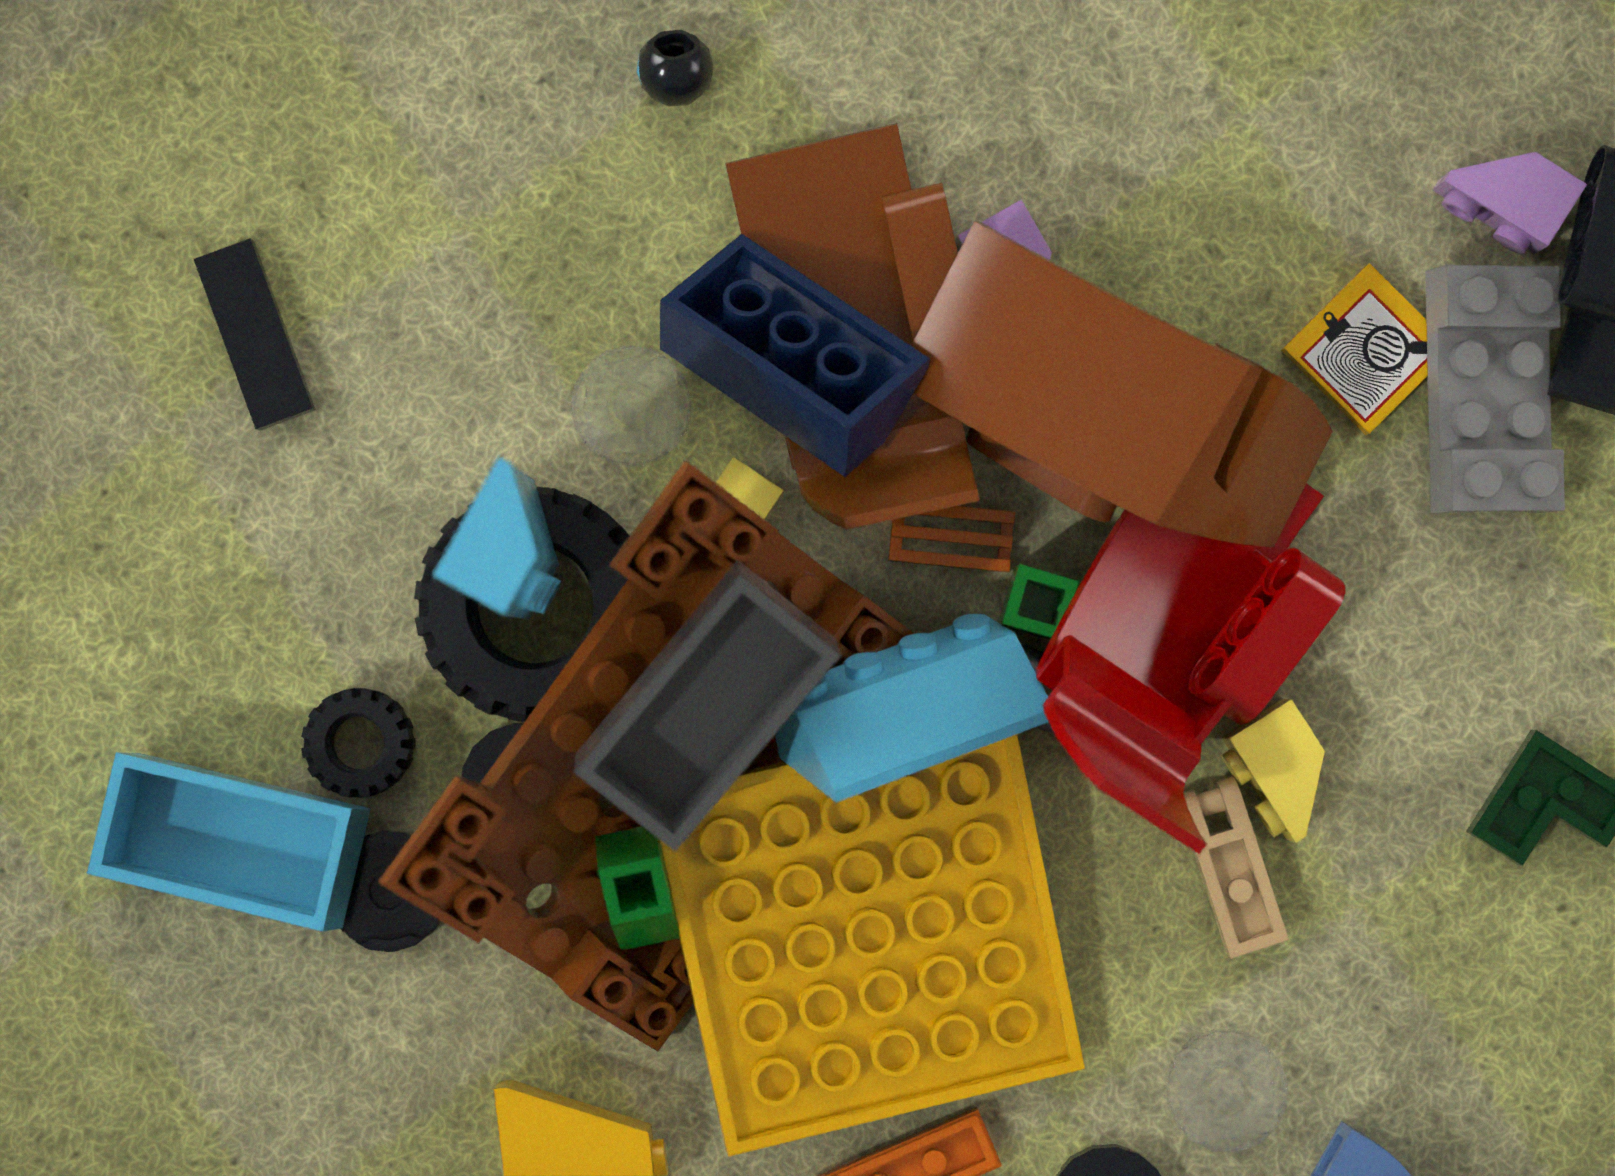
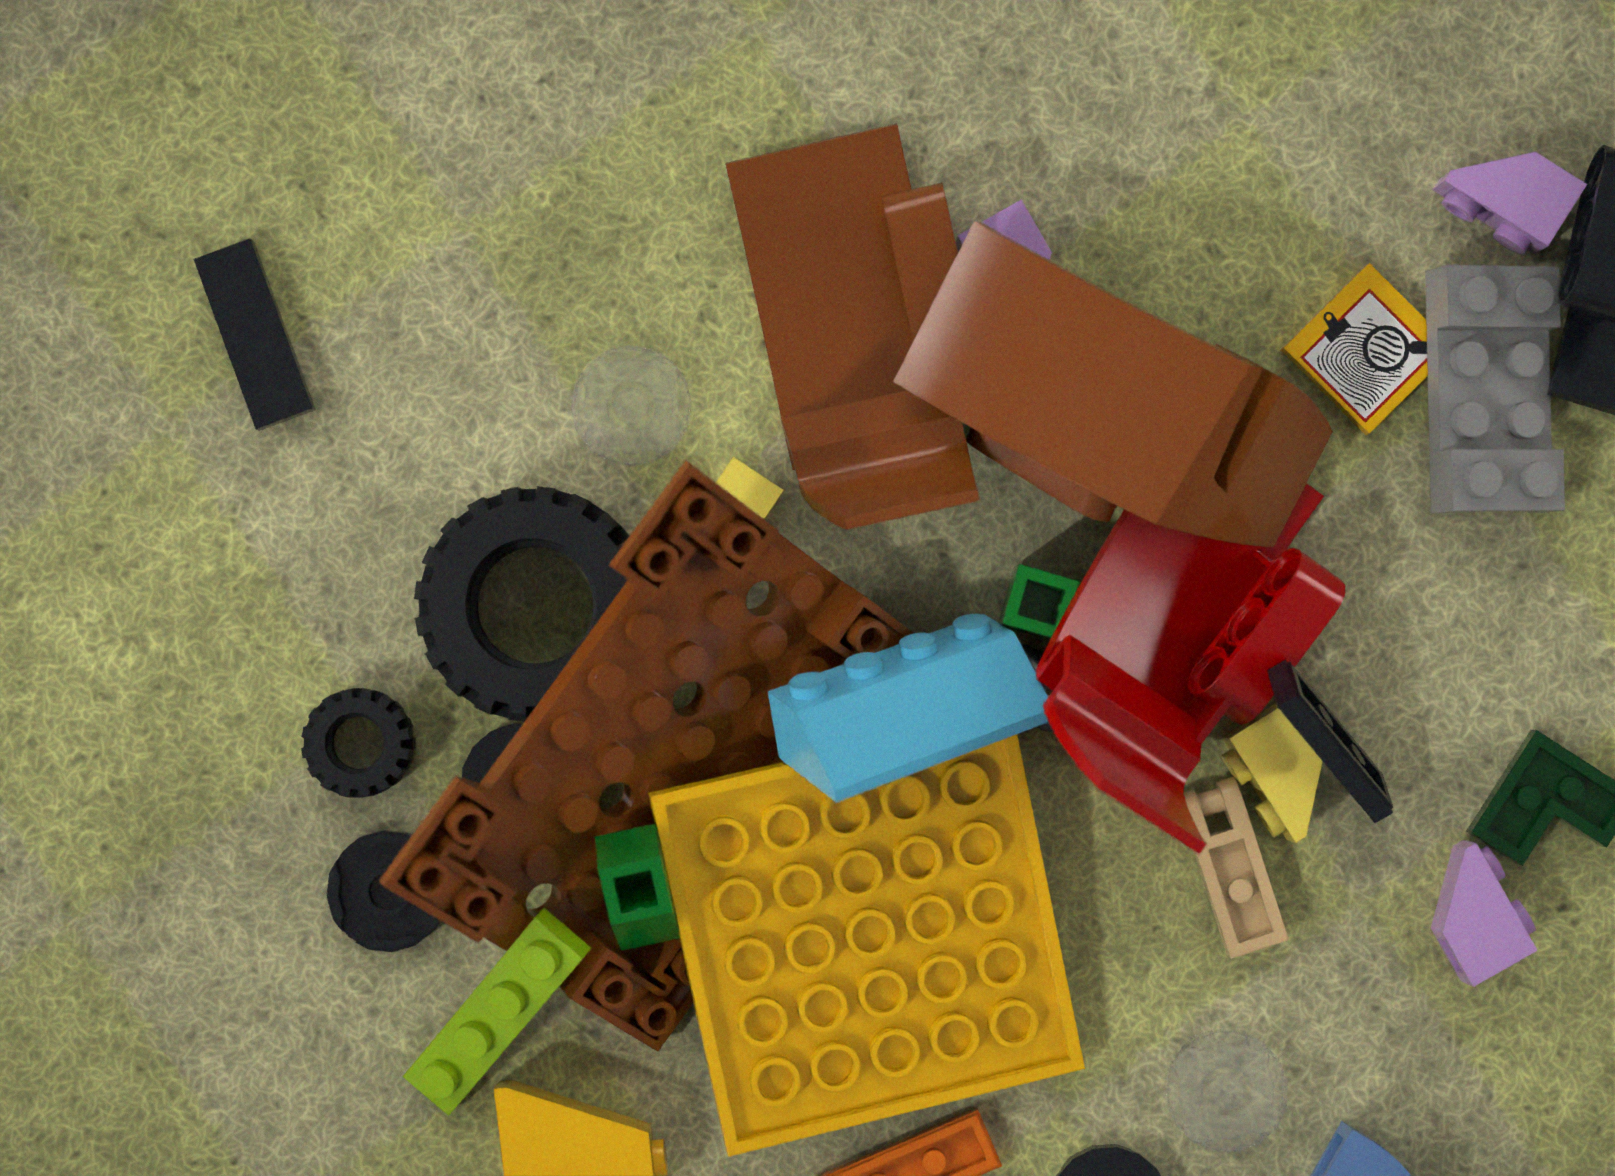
(228, 841): medium azure piece -> none
(497, 1011): none -> lime plate
(504, 547): medium azure slope -> none
(675, 68): black piece -> none
(706, 706): dark grey piece -> none
(791, 353): dark blue slope -> none
(1002, 541): orange tile -> none
(1330, 740): none -> black tile
(1476, 919): none -> lavender slope

